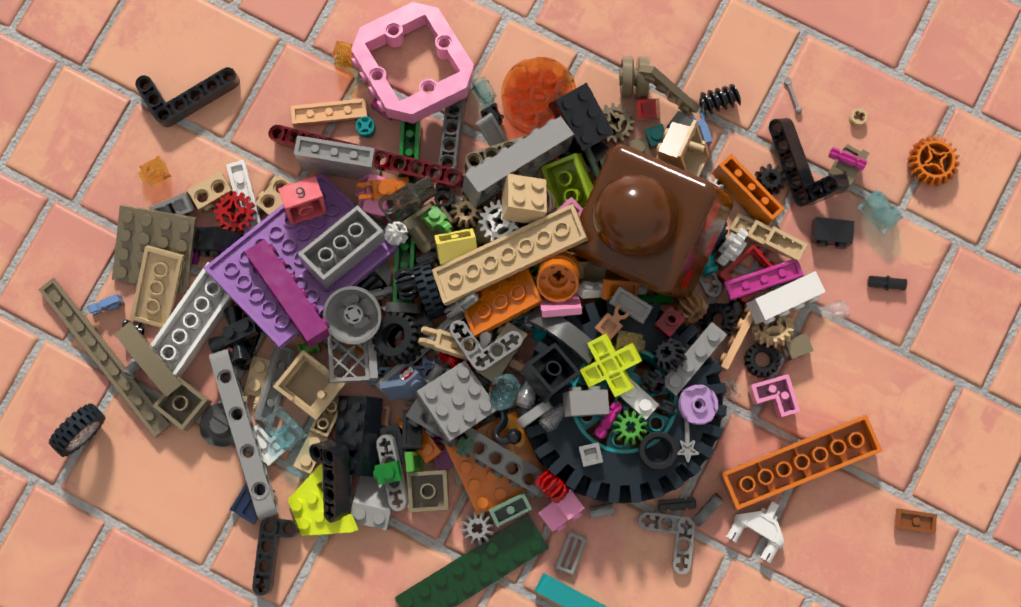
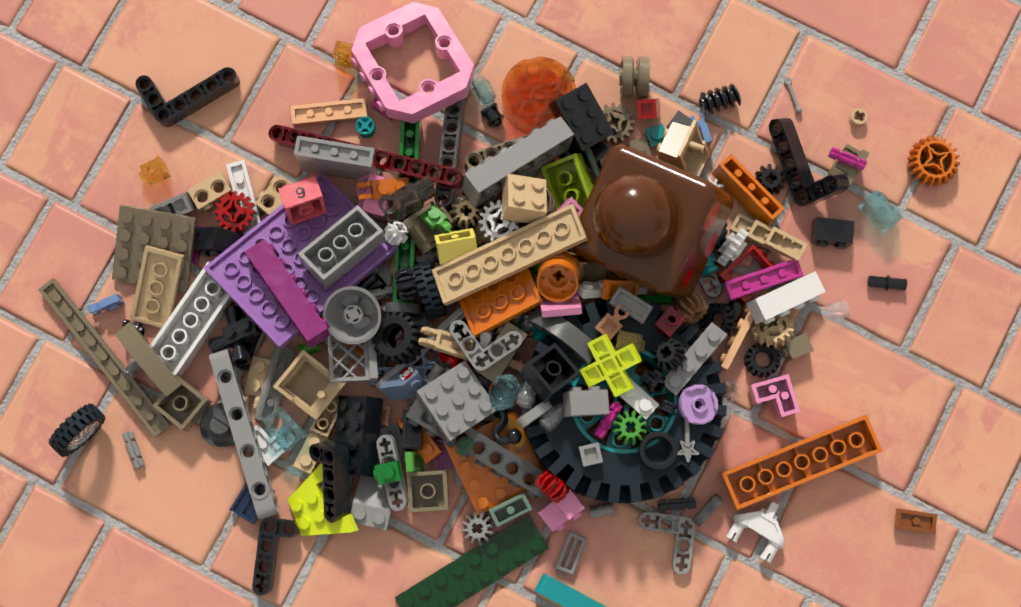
(133, 450): none -> light grey axle
(461, 305): light grey axle -> none
(491, 130): light grey tile -> none
(667, 87): dark tan plate -> none

